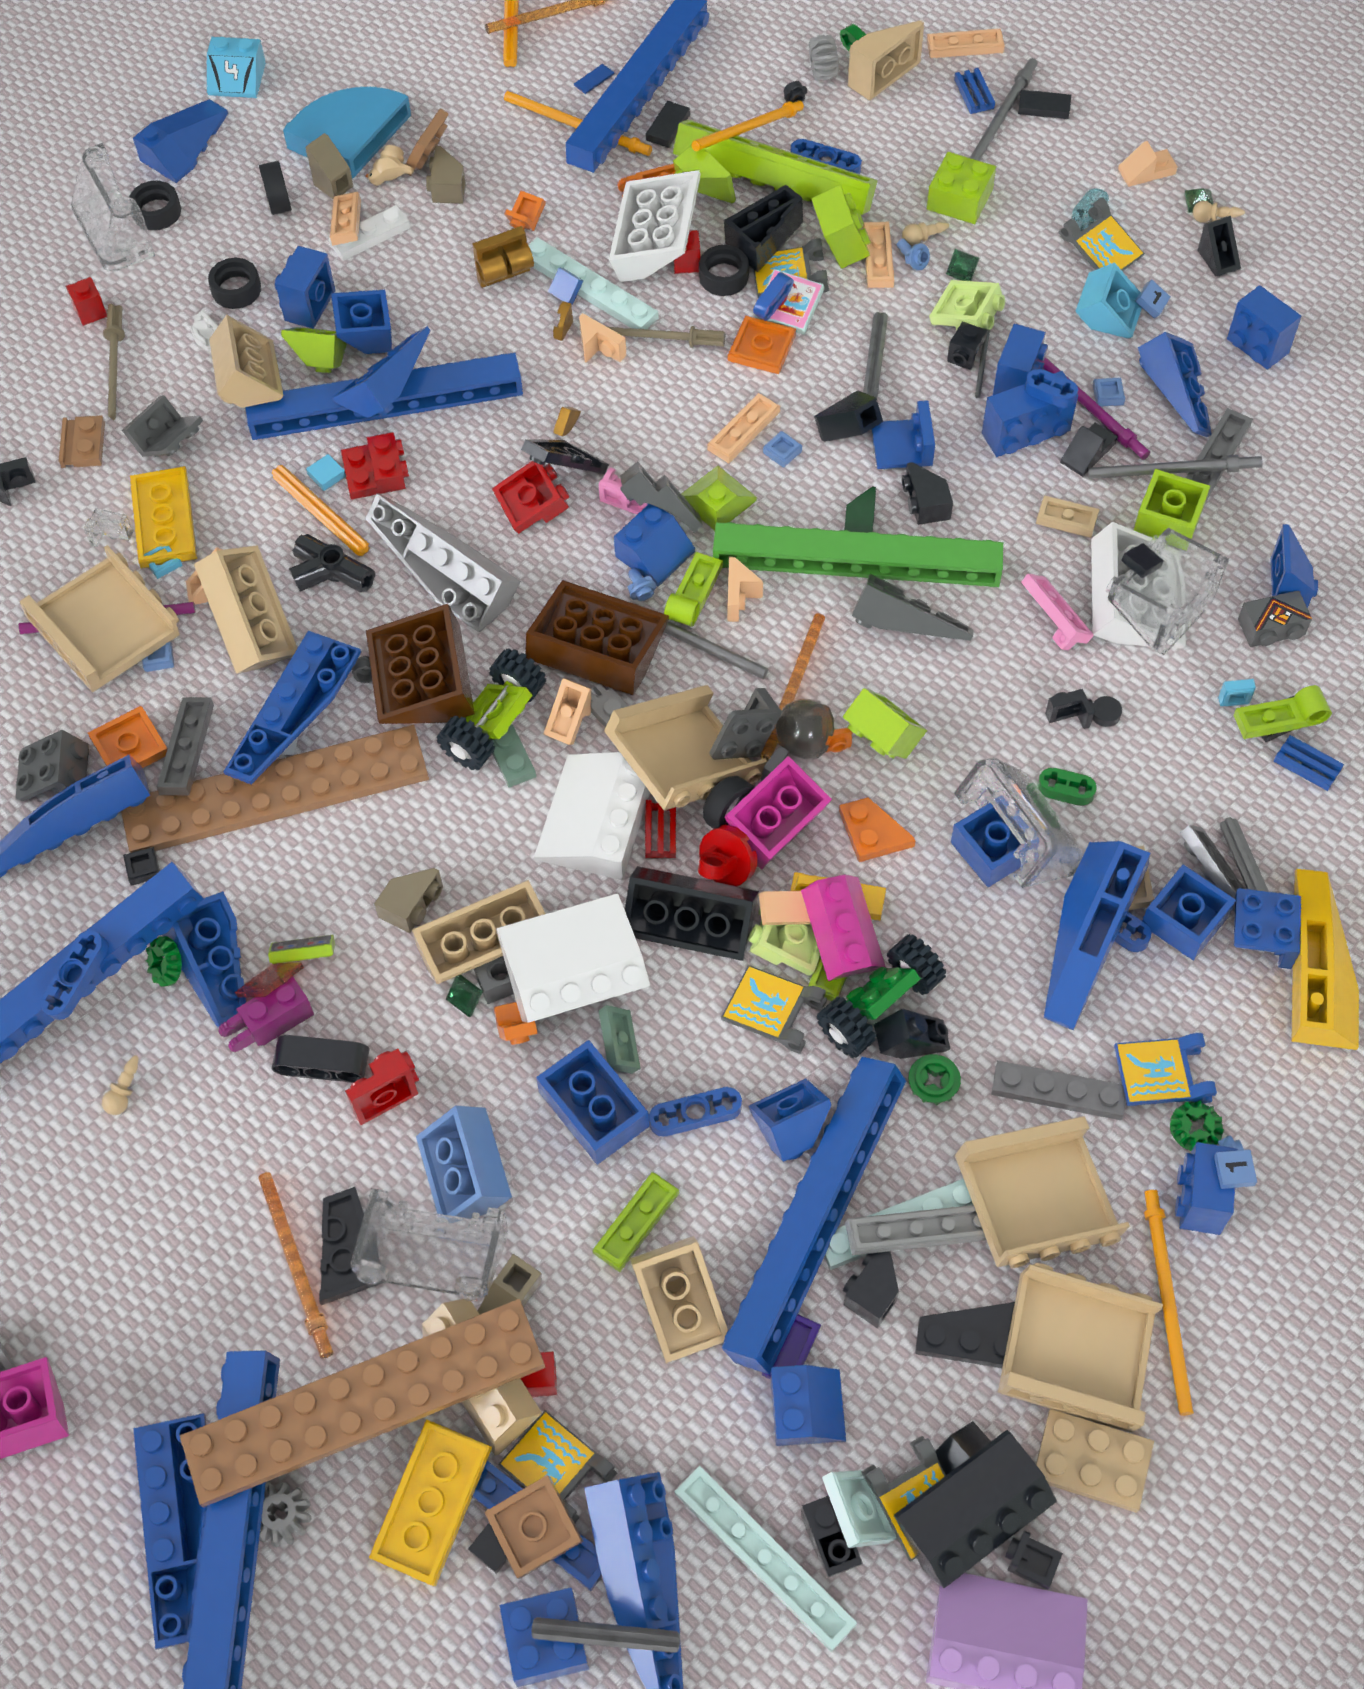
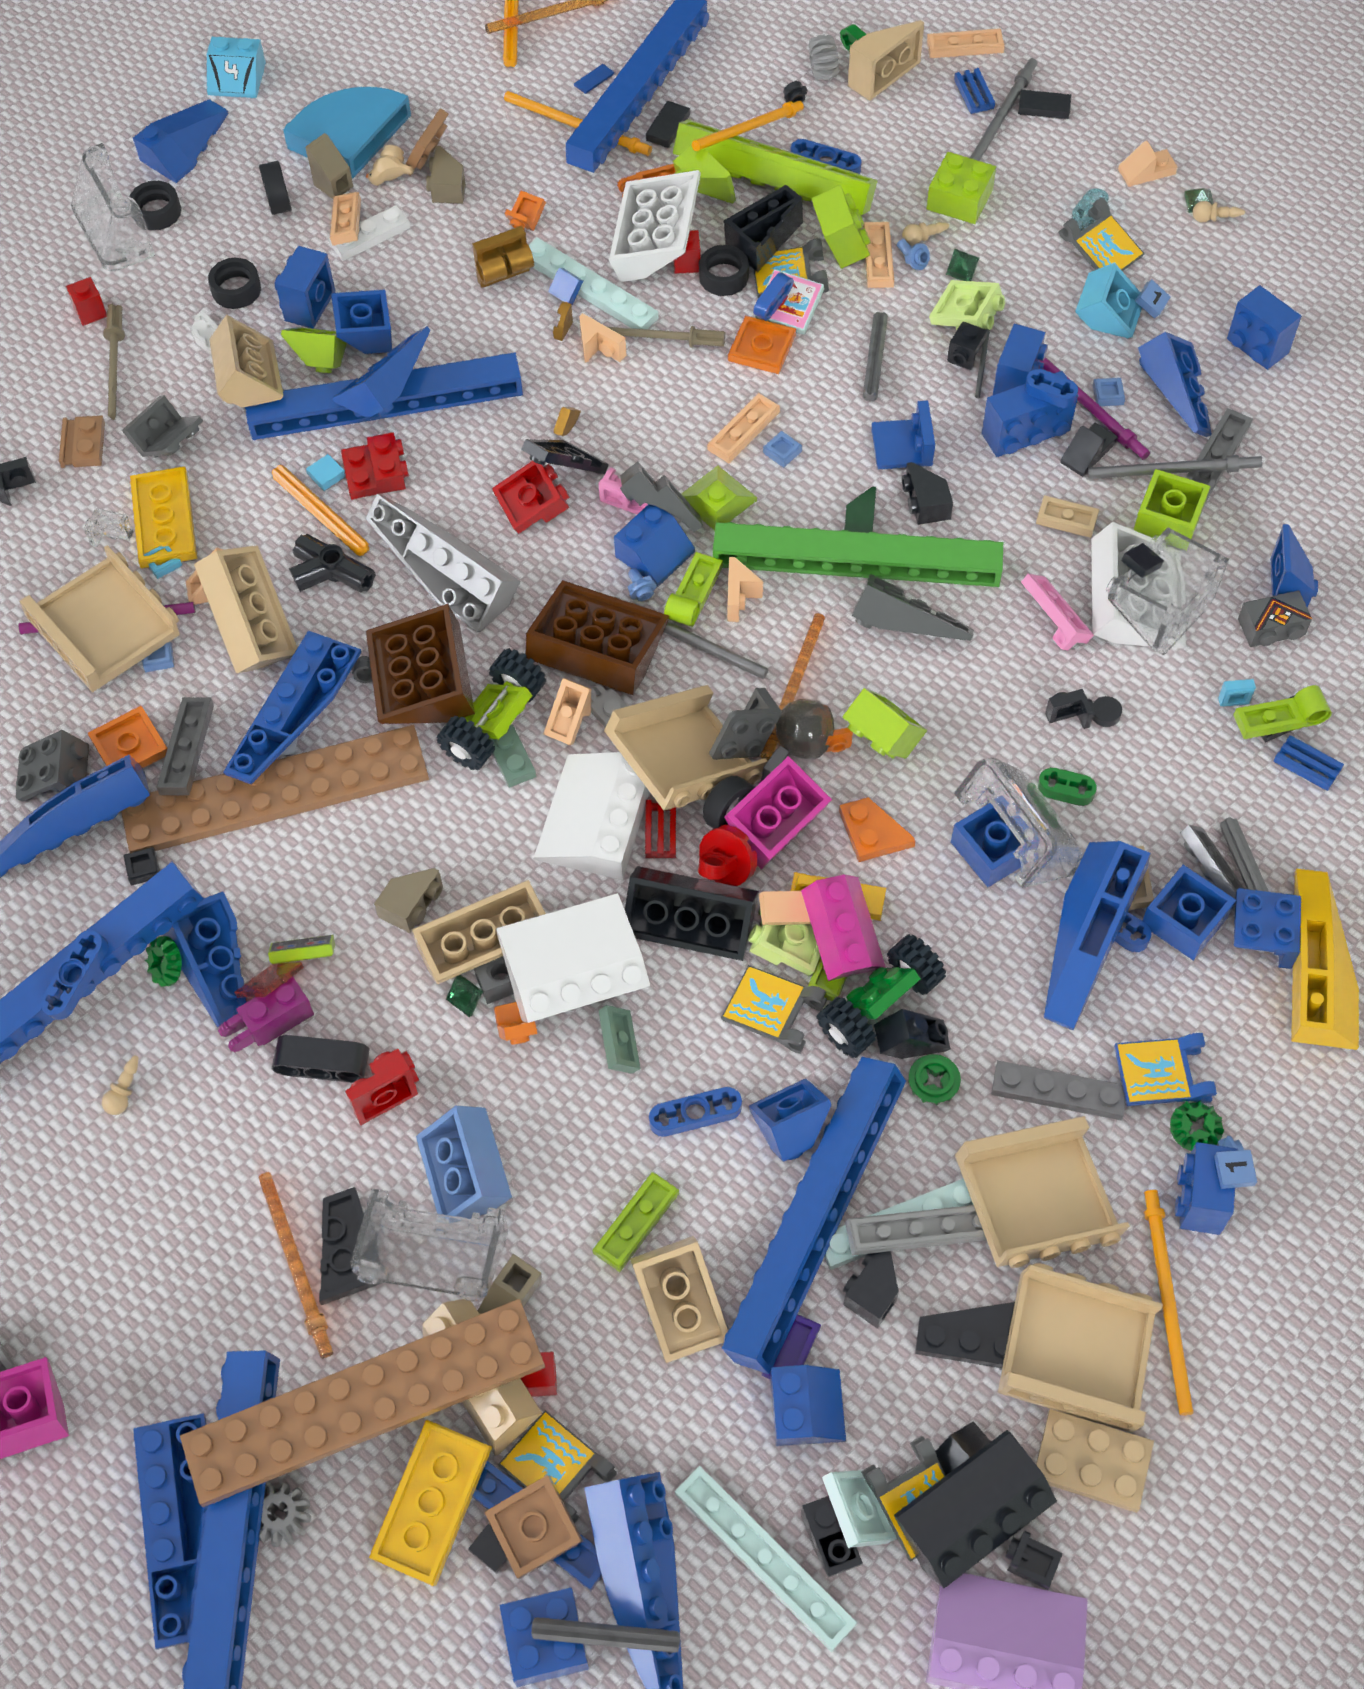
(593, 1102): blue brick -> none
(849, 417): black slope -> none
(1219, 246): black slope -> none

